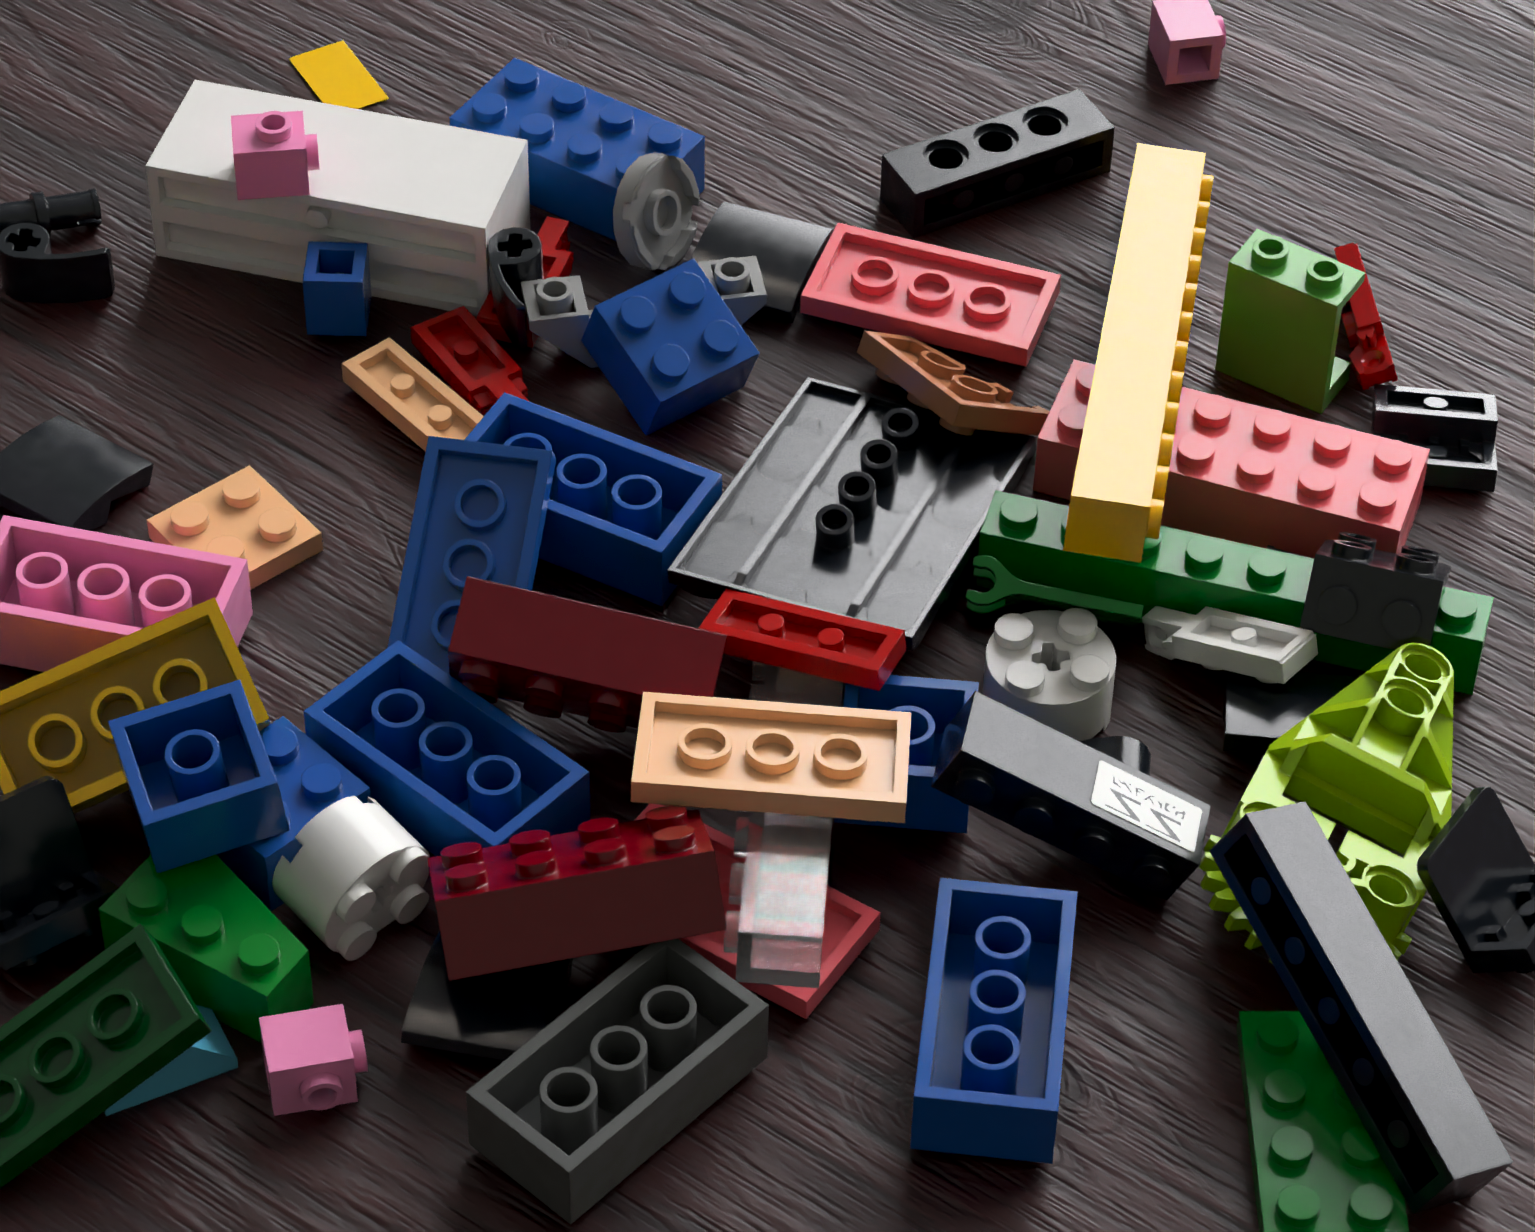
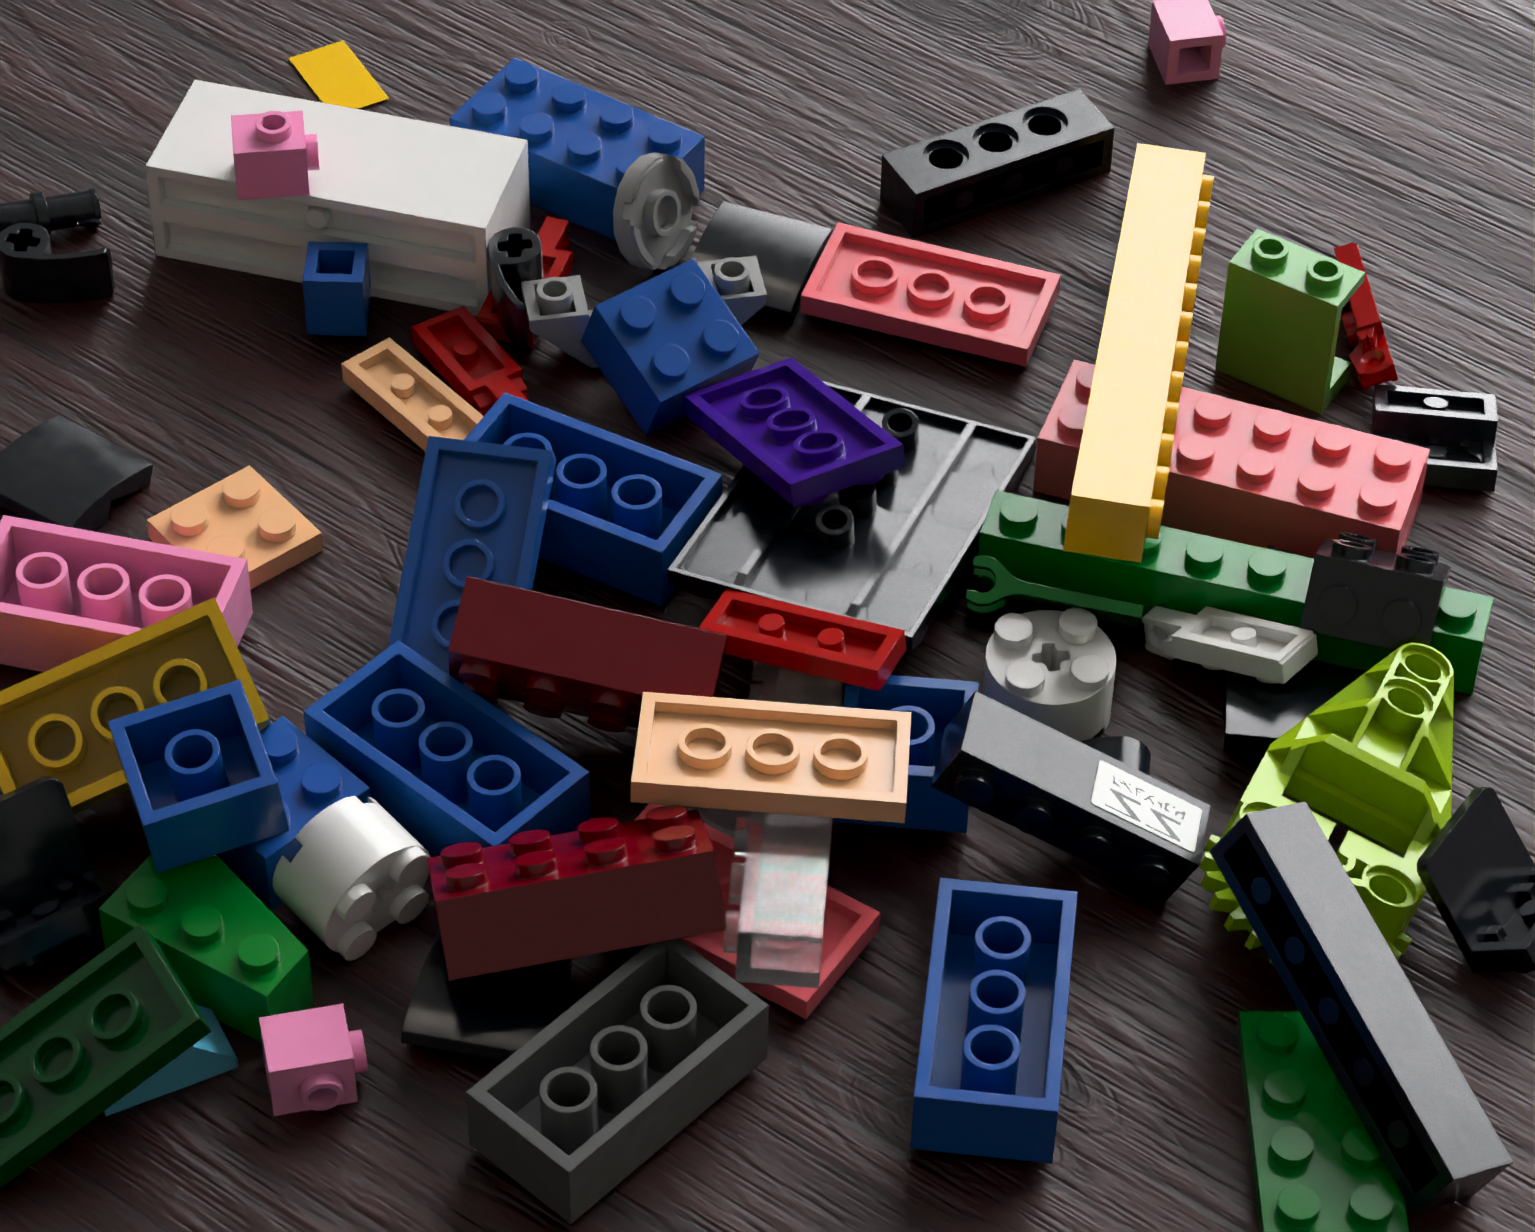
(794, 432): none -> dark purple plate
(939, 385): nougat wing -> none

